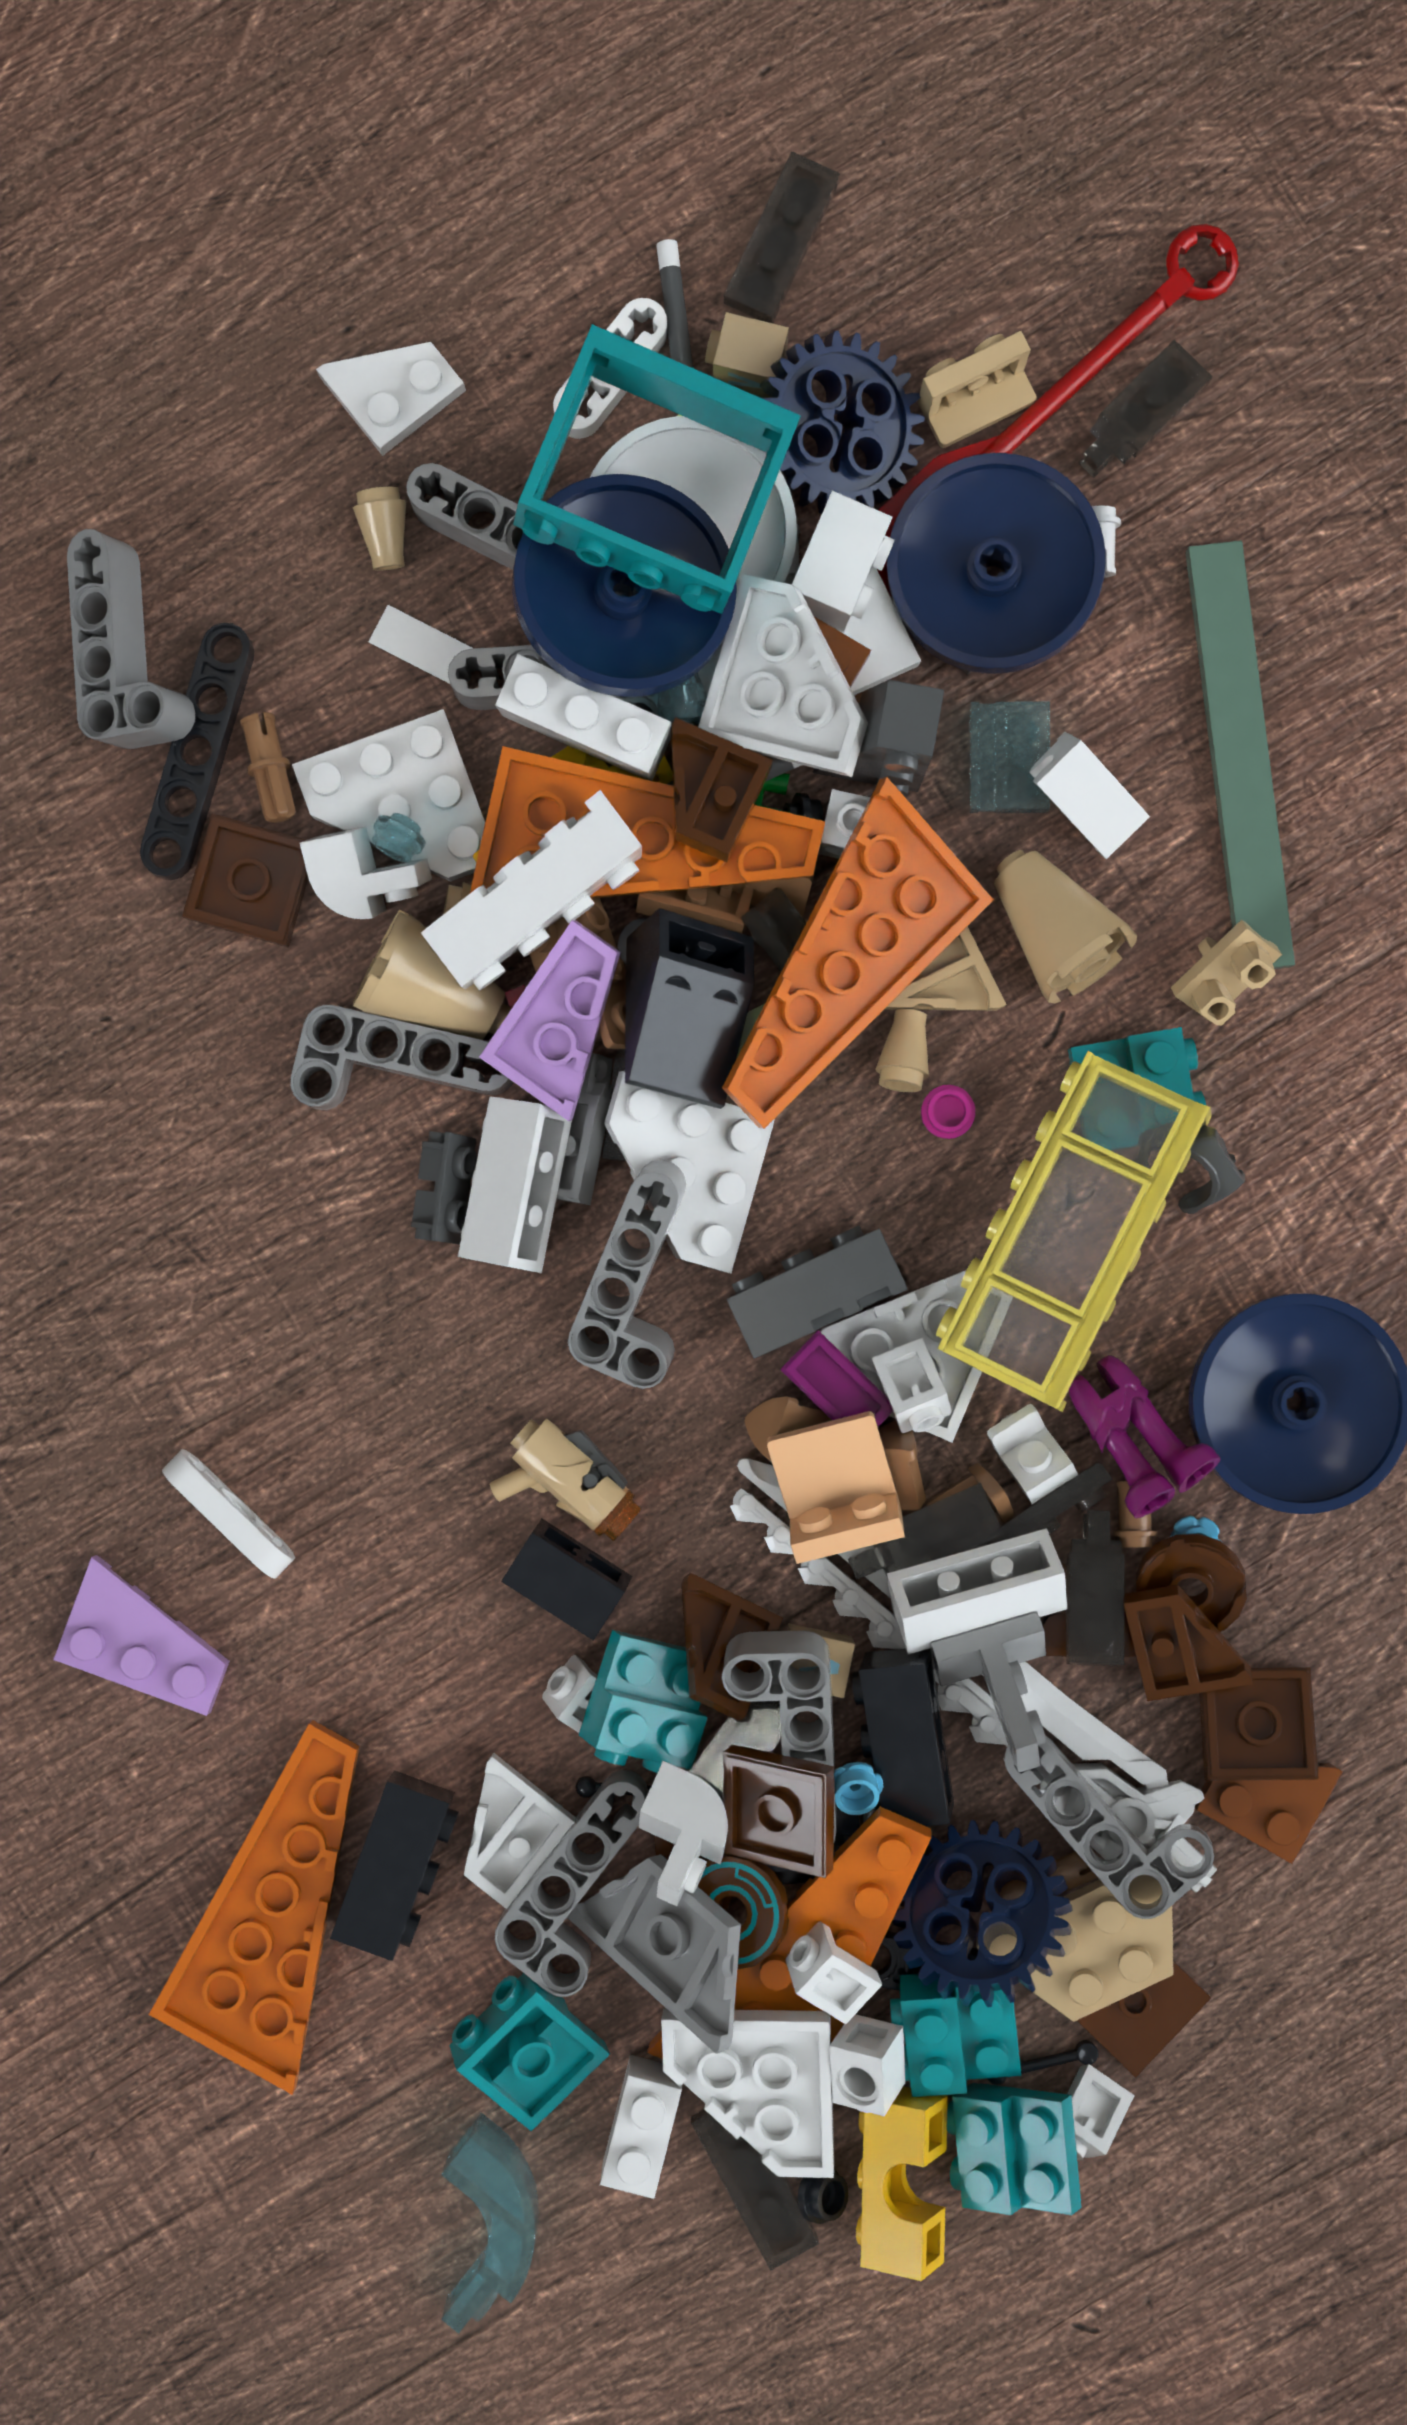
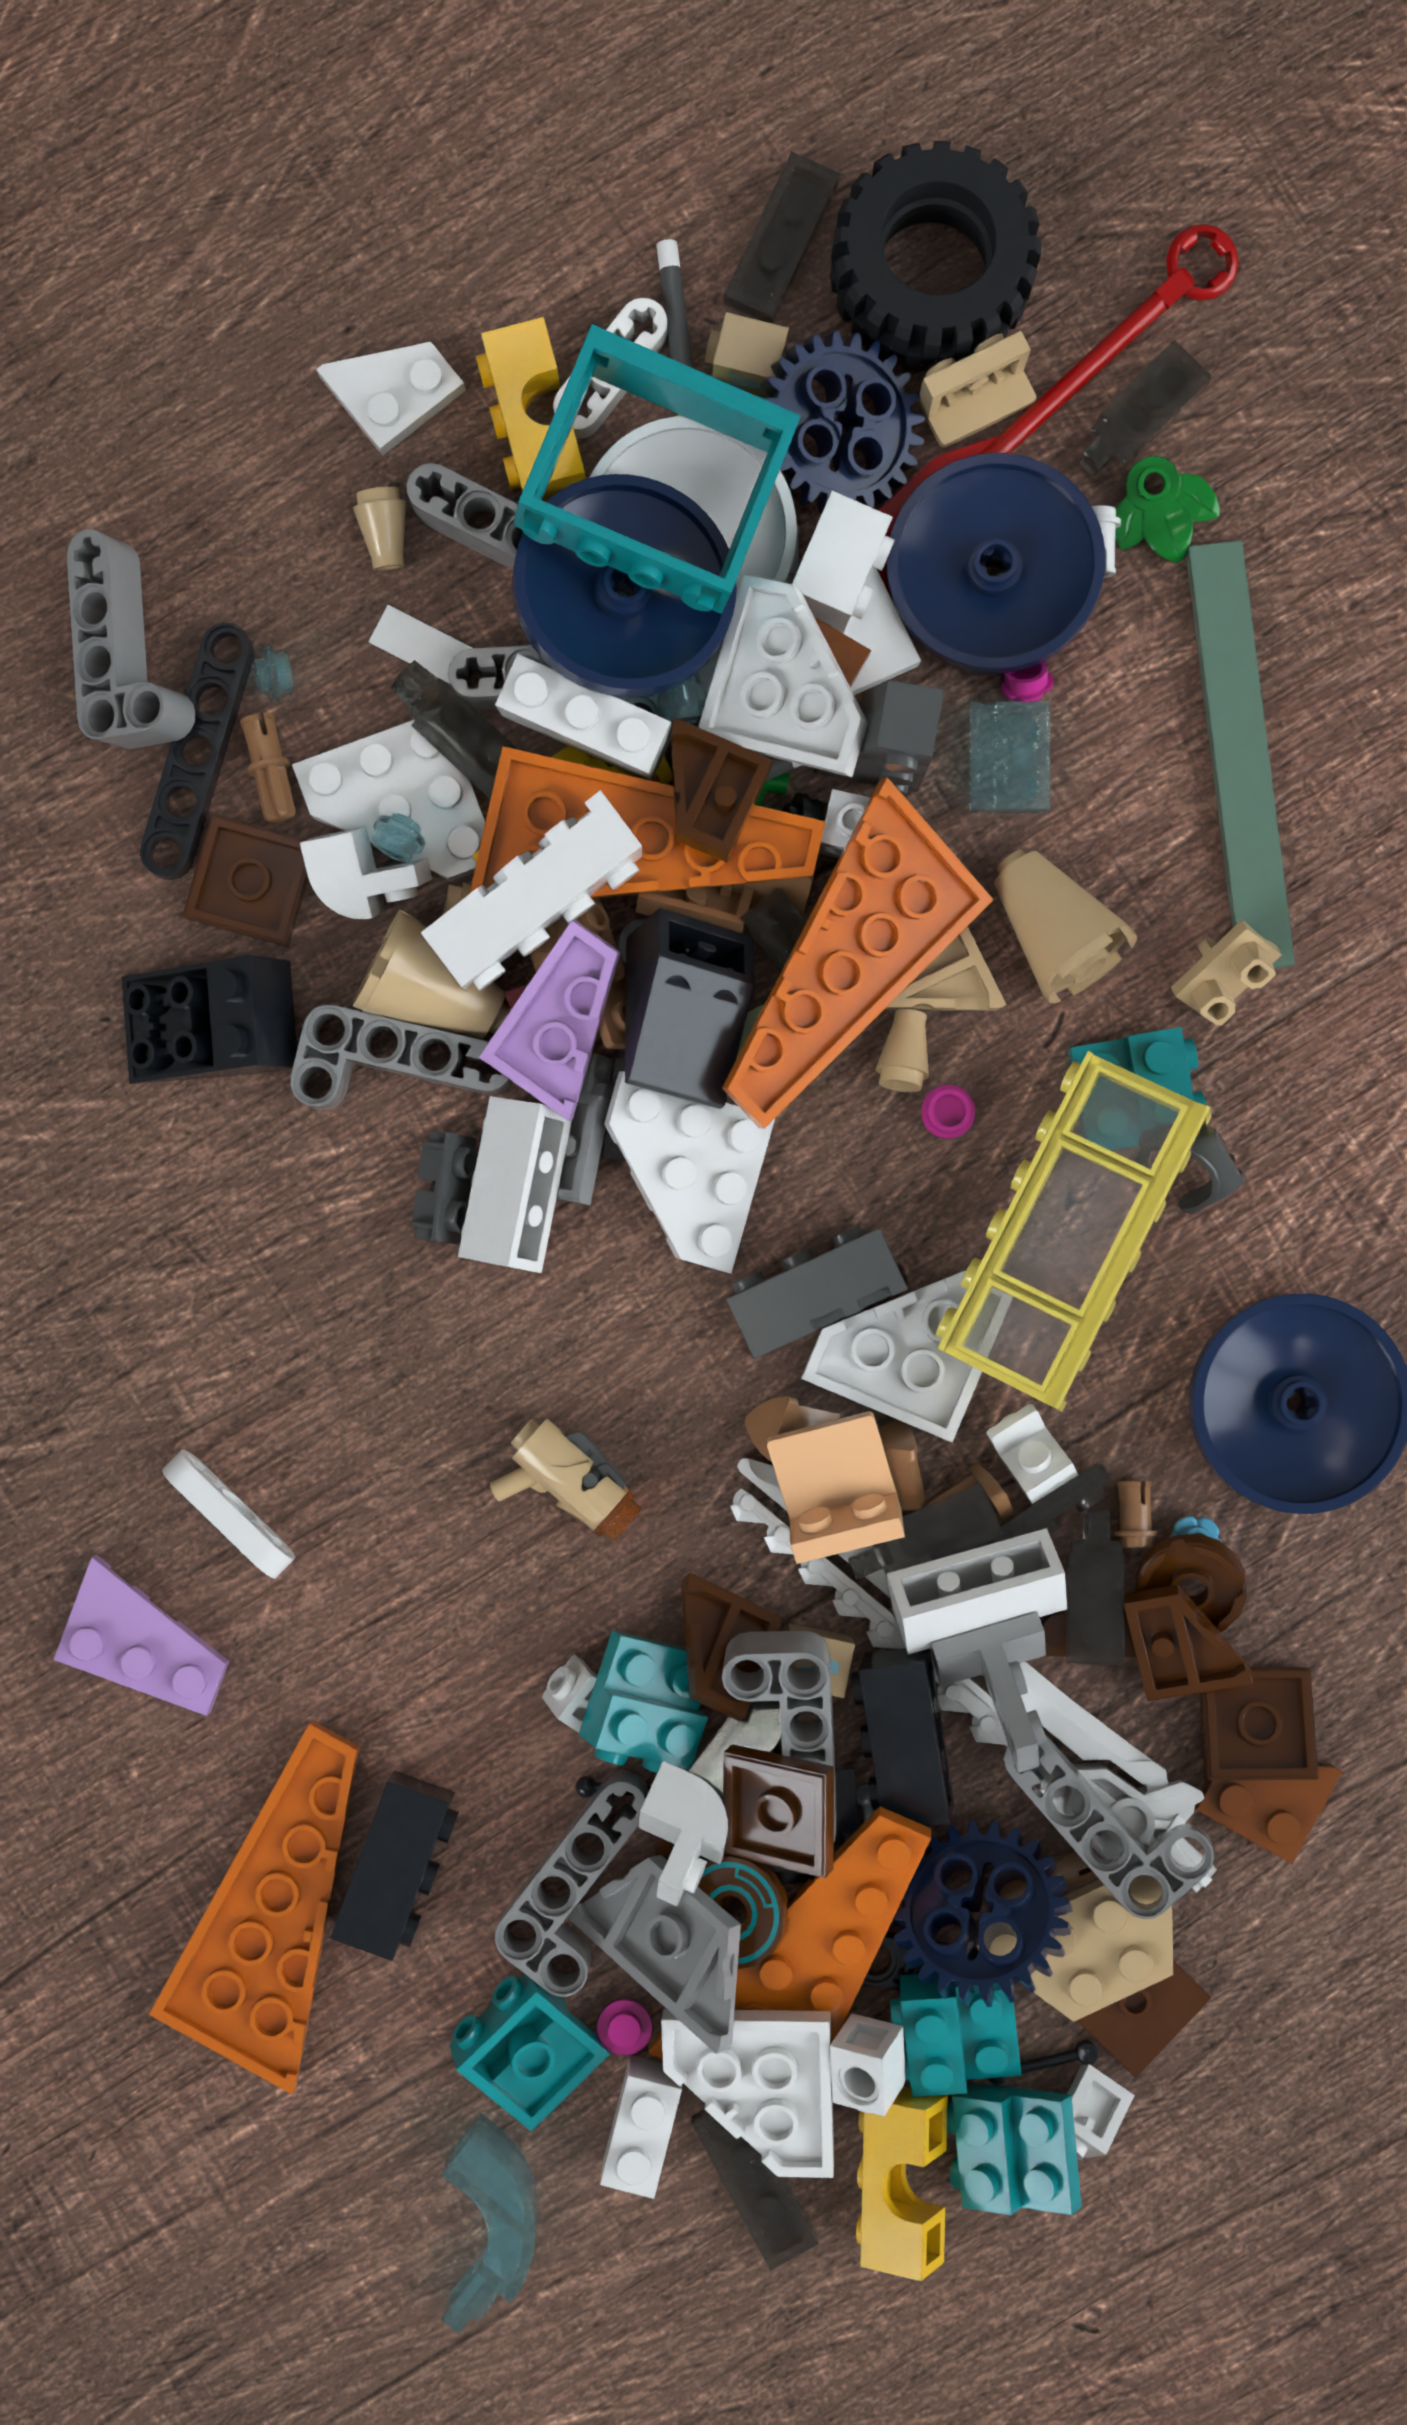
(210, 1020): none -> black slope
(273, 673): none -> clear light blue plate
(452, 725): none -> clear smoke hinge
(512, 1832): white wing -> none
(520, 368): none -> yellow arch
(567, 1579): black hinge -> none
(624, 2026): none -> dark pink plate
(633, 1267): light grey beam -> none
(822, 2198): black plate -> none
(830, 1975): white bracket -> none
(834, 1381): magenta tile -> none
(857, 1788): medium azure plate -> none
(913, 1386): white bracket -> none
(945, 190): none -> black tyre
(1027, 684): none -> dark pink plate
(1088, 794): white hinge -> none
(1108, 1425): magenta piece -> none
(1167, 517): none -> green plate

